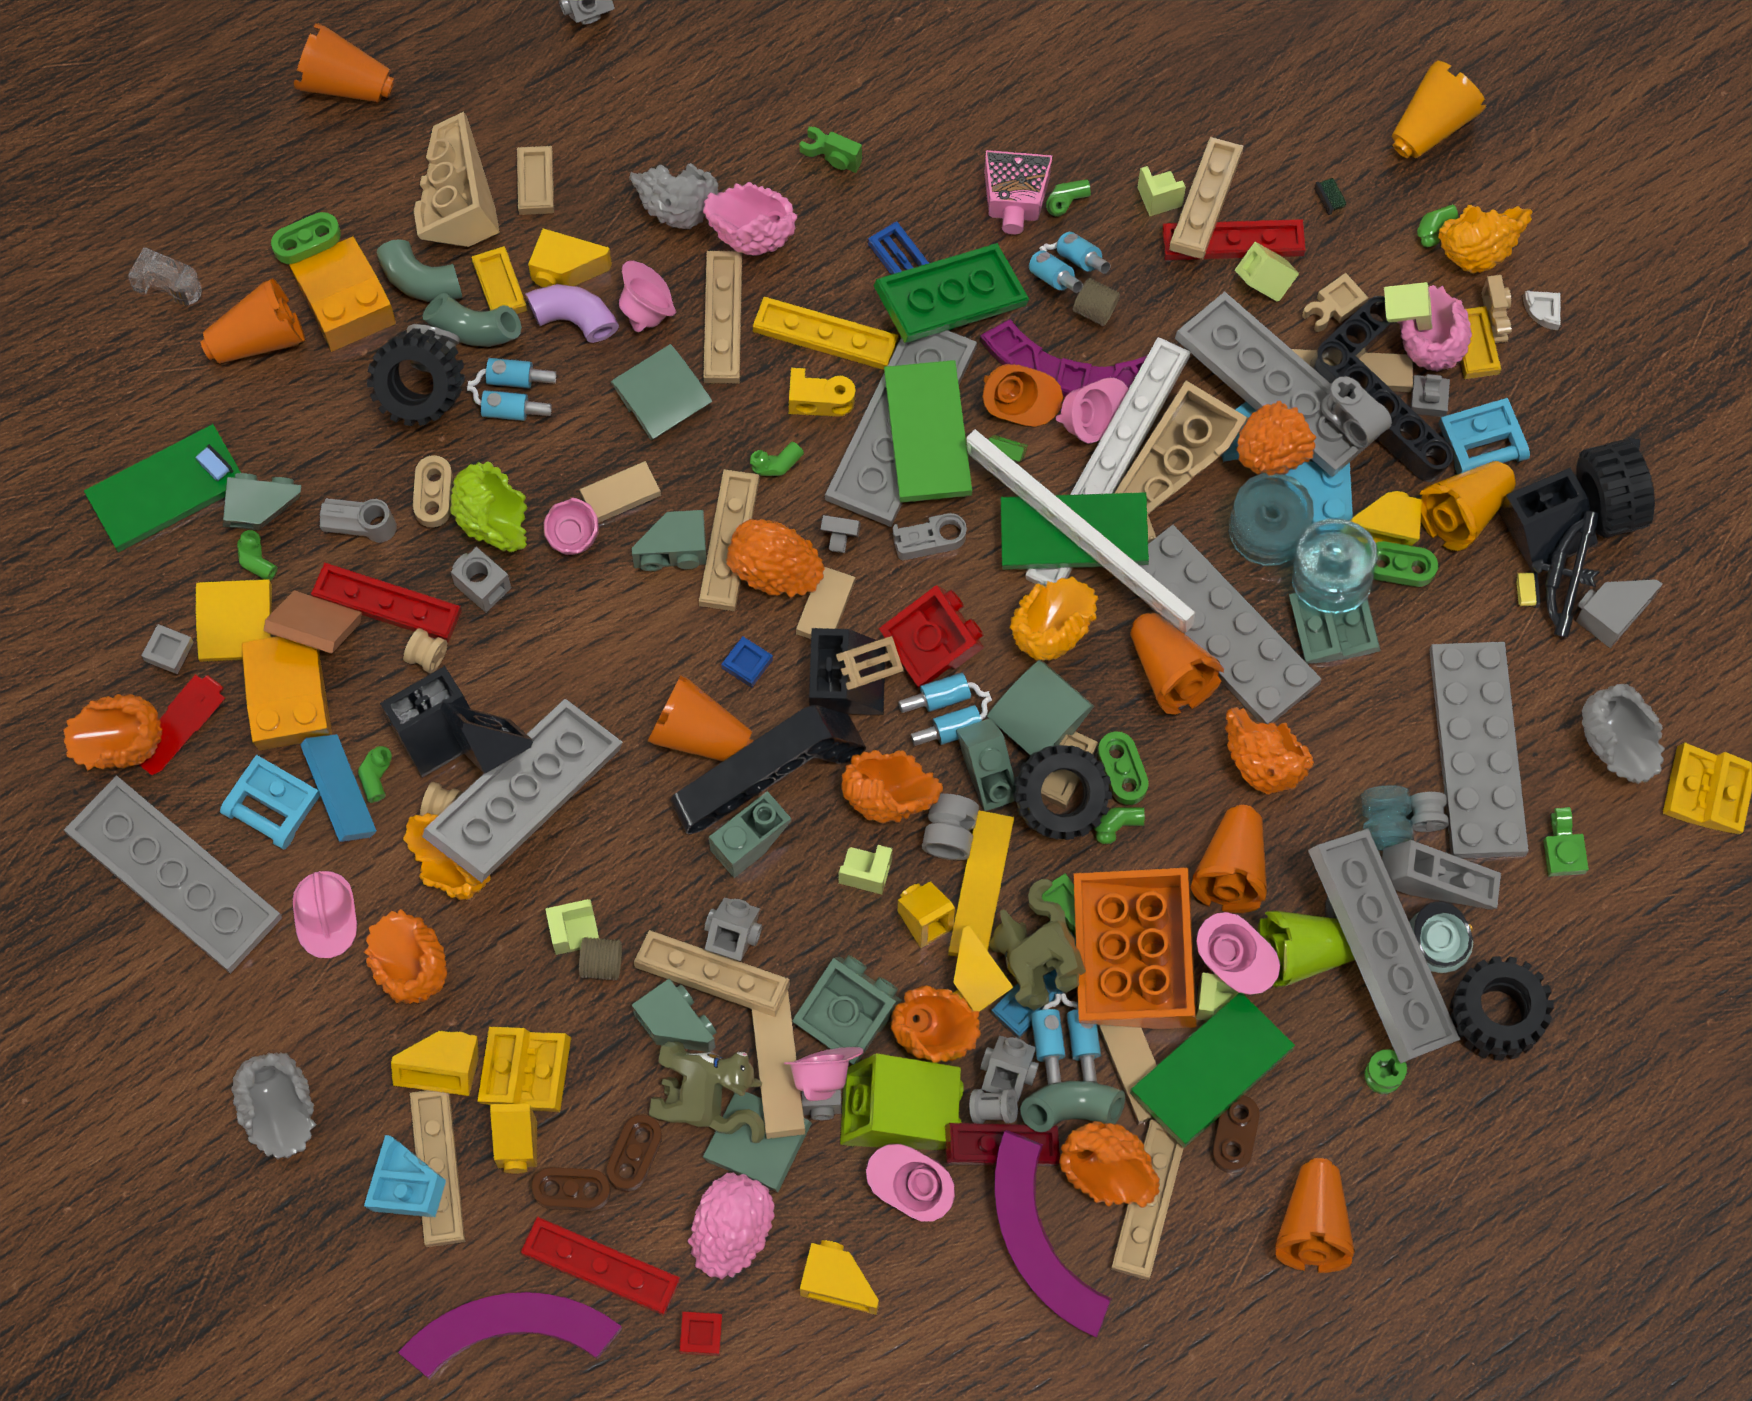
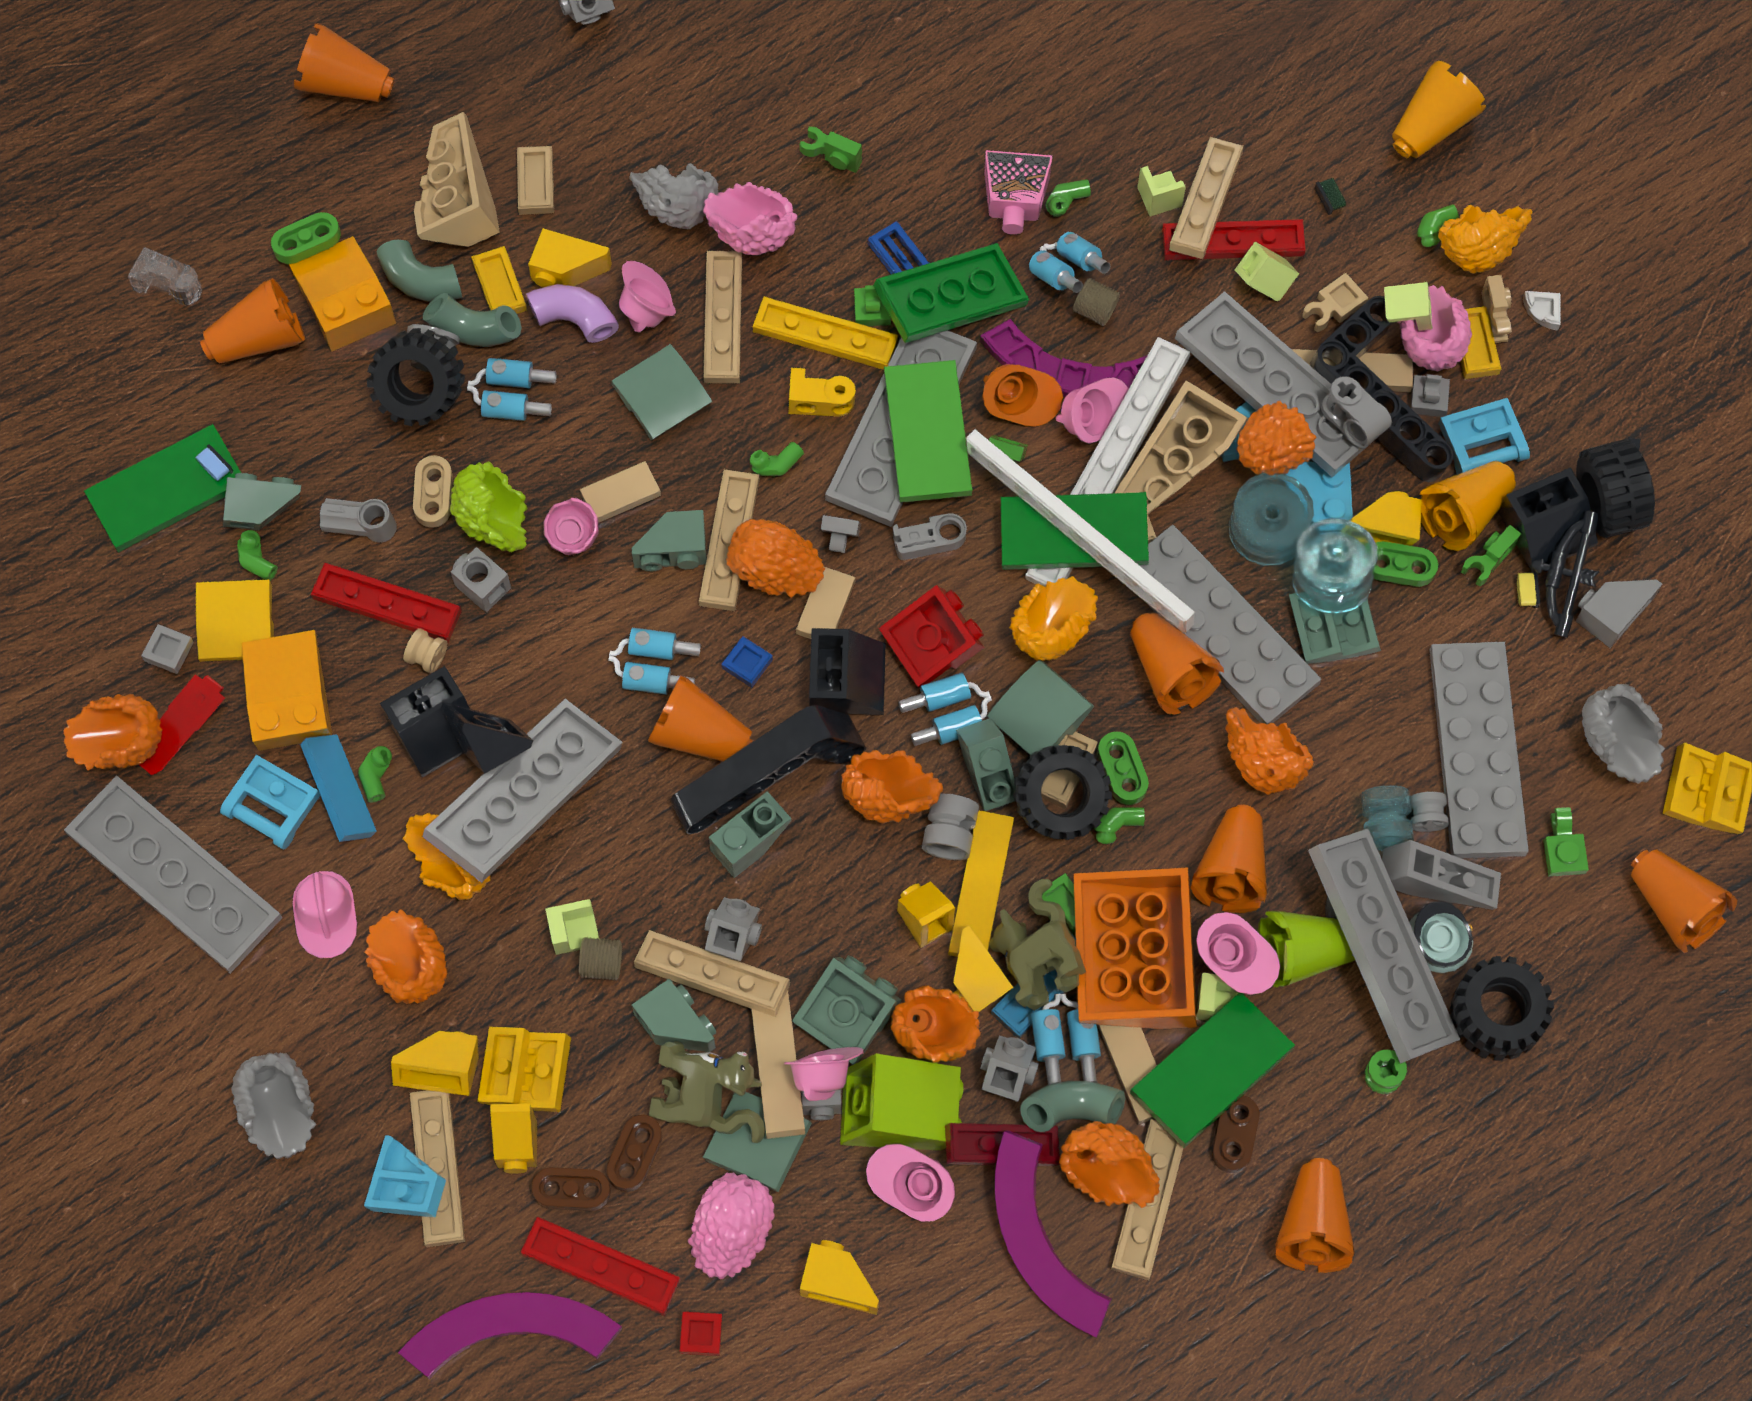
(312, 621): nougat tile -> none
(437, 799): tan wheel -> none
(653, 645): none -> medium azure piece
(853, 668): tan tile -> none
(866, 869): yellowish green panel -> none
(869, 308): none -> bright green tile
(993, 1106): light grey bush -> none
(1497, 549): none -> bright green plate
(1681, 898): none -> orange cone

